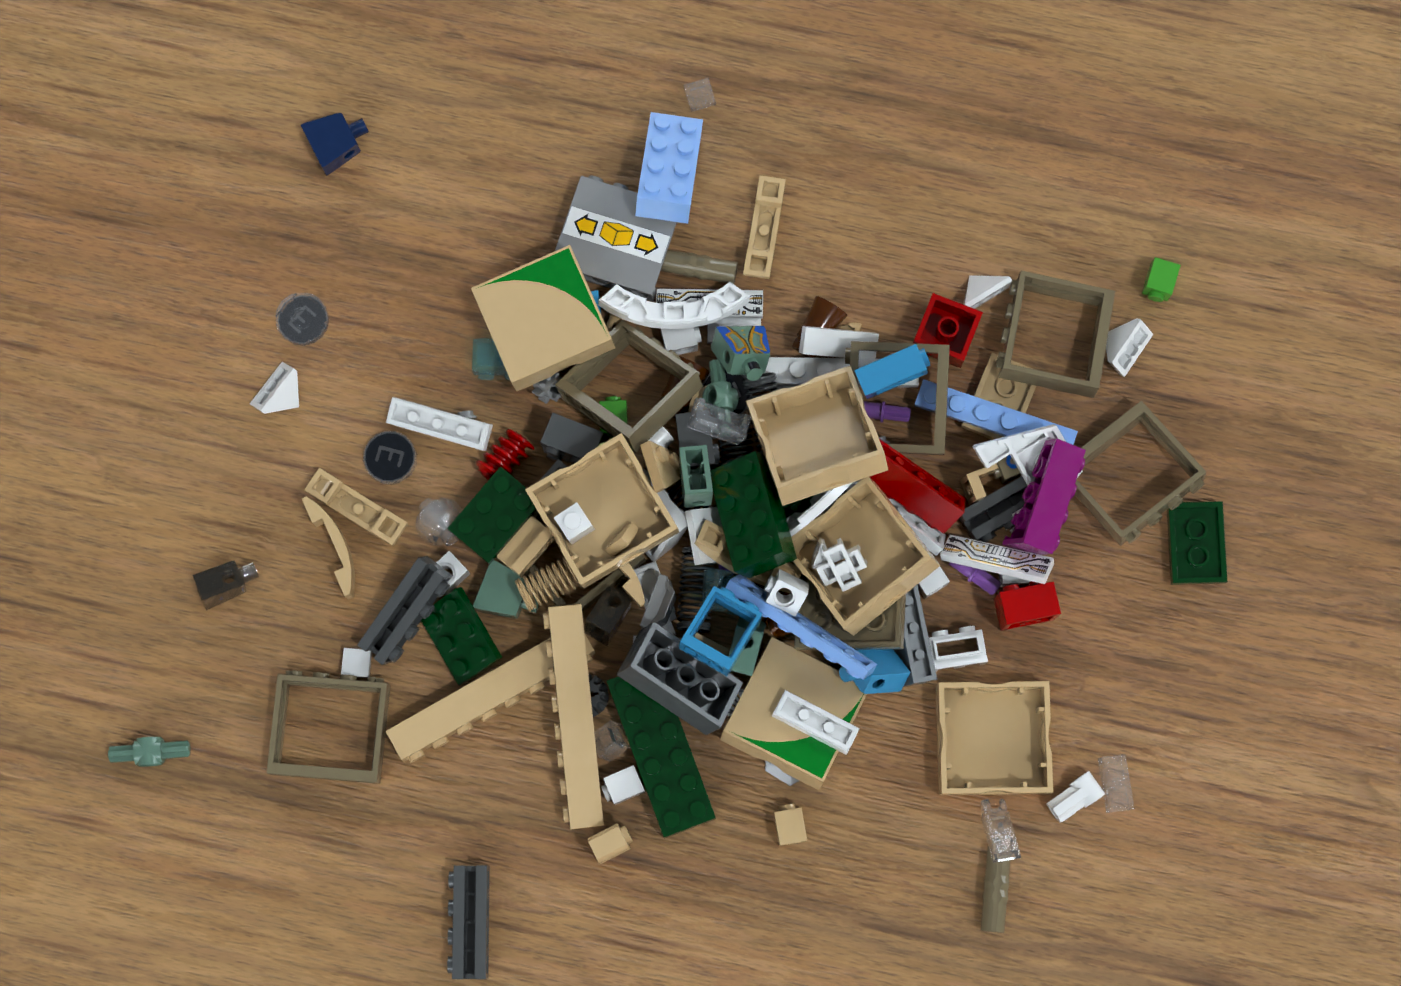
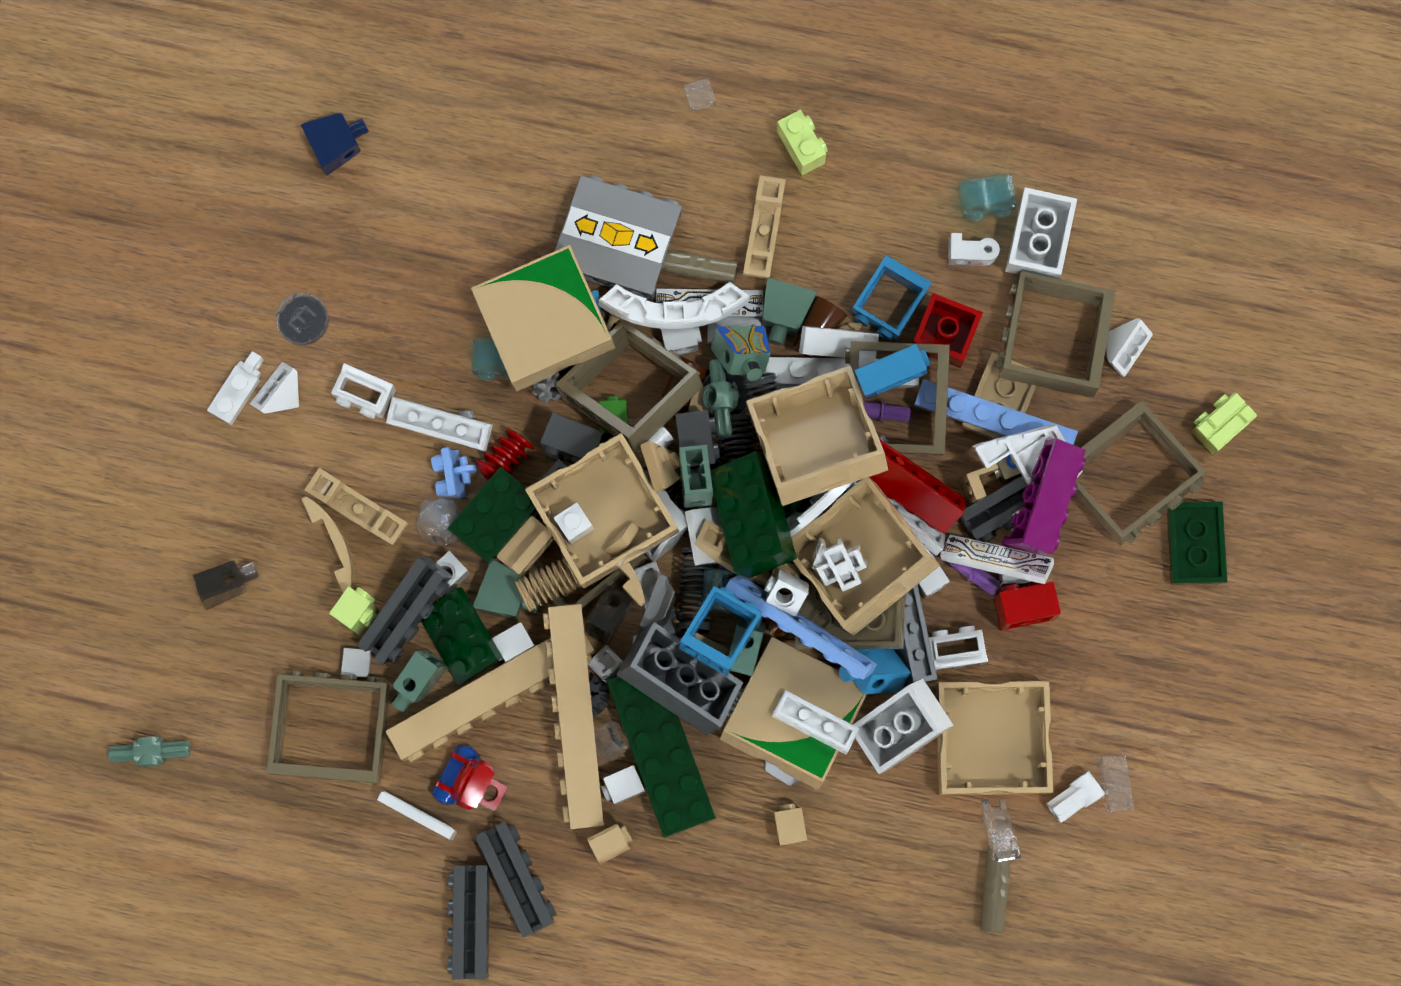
(237, 389): none -> white hinge
(355, 609): none -> yellowish green brick
(366, 408): none -> white window
(390, 457): black tile -> none
(417, 815): none -> white tile
(422, 668): none -> sand green torso
(456, 473): none -> light blue hips
(467, 781): none -> red piece
(513, 642): none -> white brick
(515, 879): none -> dark grey brick
(605, 664): none -> white tile
(669, 168): light blue brick -> none
(718, 422): clear hinge -> none
(785, 309): none -> sand green torso
(801, 142): none -> yellowish green brick
(901, 726): none -> white brick
(903, 276): none -> dark azure window
(971, 252): none -> white leg
(983, 288): white slope -> none
(987, 196): none -> clear light blue brick
(1041, 233): none -> white brick
(1160, 280): bright green brick -> none
(1223, 423): none -> yellowish green brick

